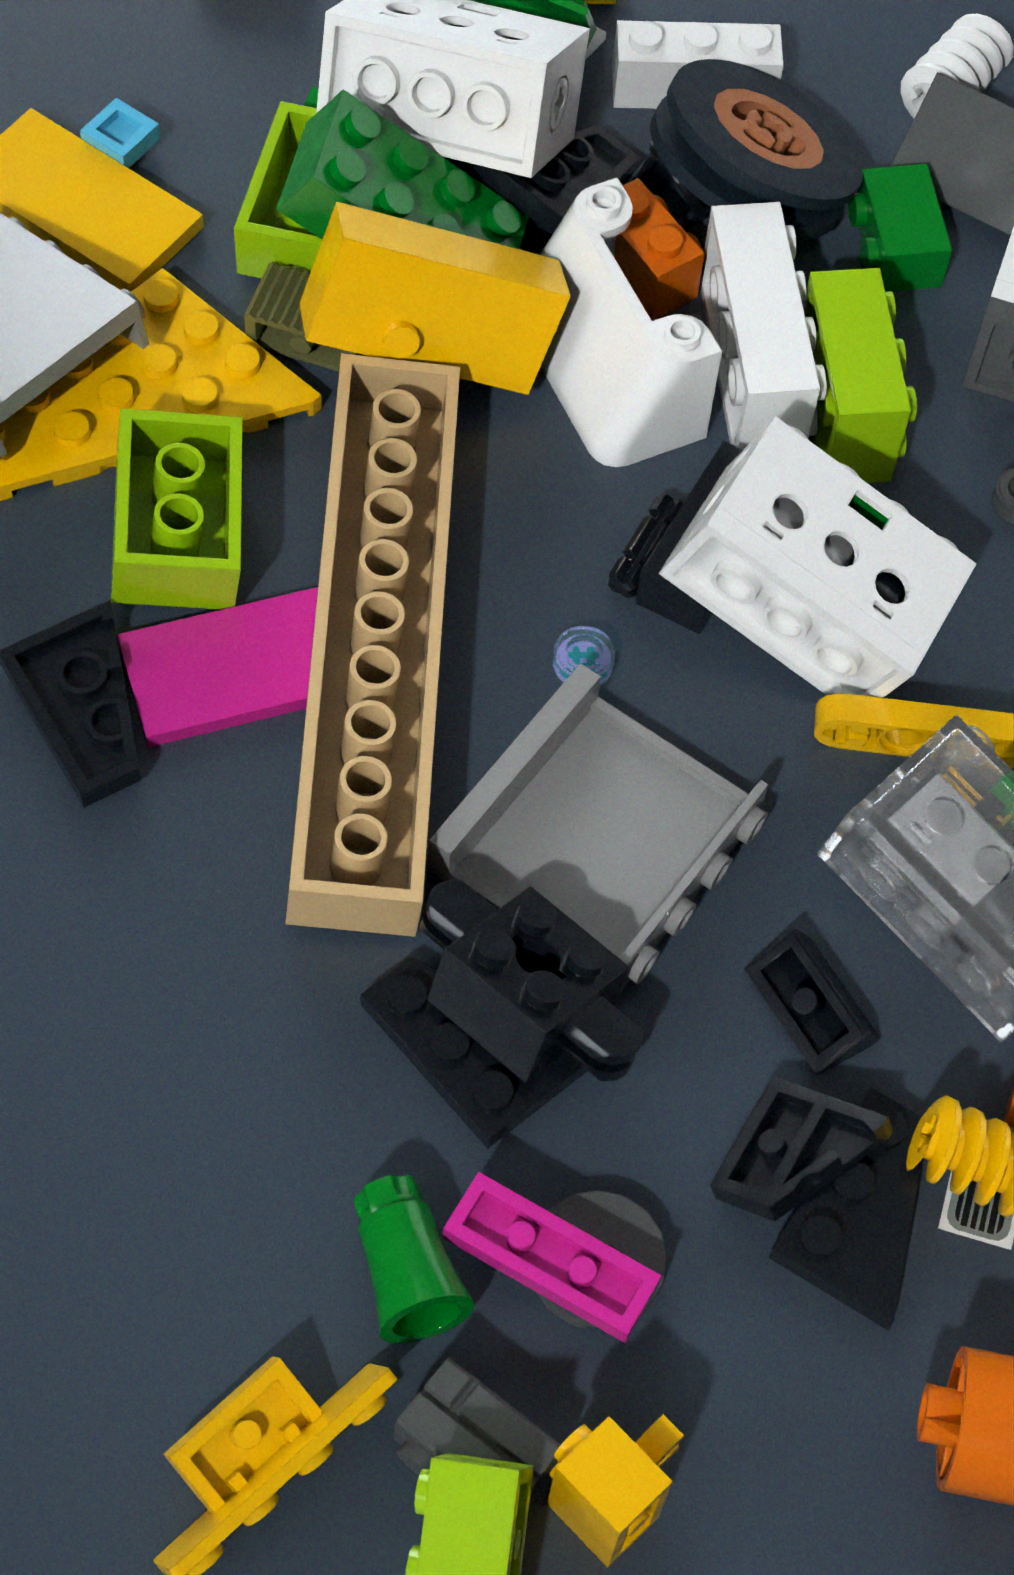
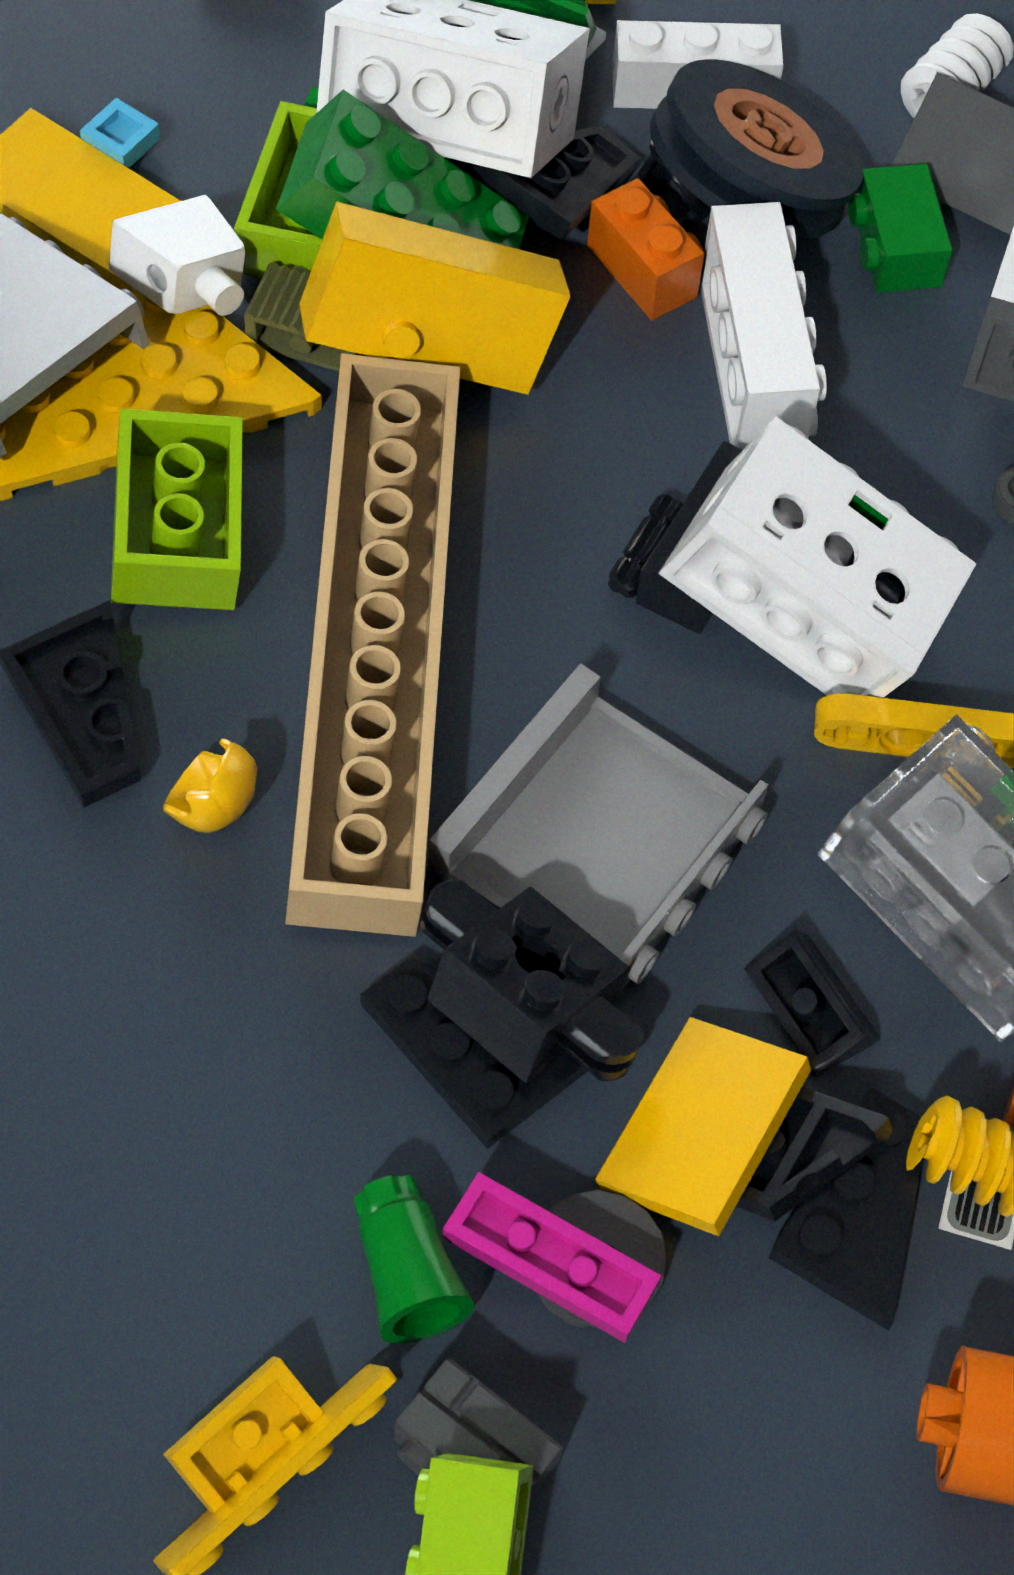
(180, 256): none -> white torso
(213, 789): none -> yellow hair
(221, 667): dark pink tile -> none
(583, 646): clear light blue tile -> none
(611, 1485): yellow brick -> none
(618, 374): white windscreen -> none
(704, 1125): none -> yellow tile
(864, 368): lime brick -> none

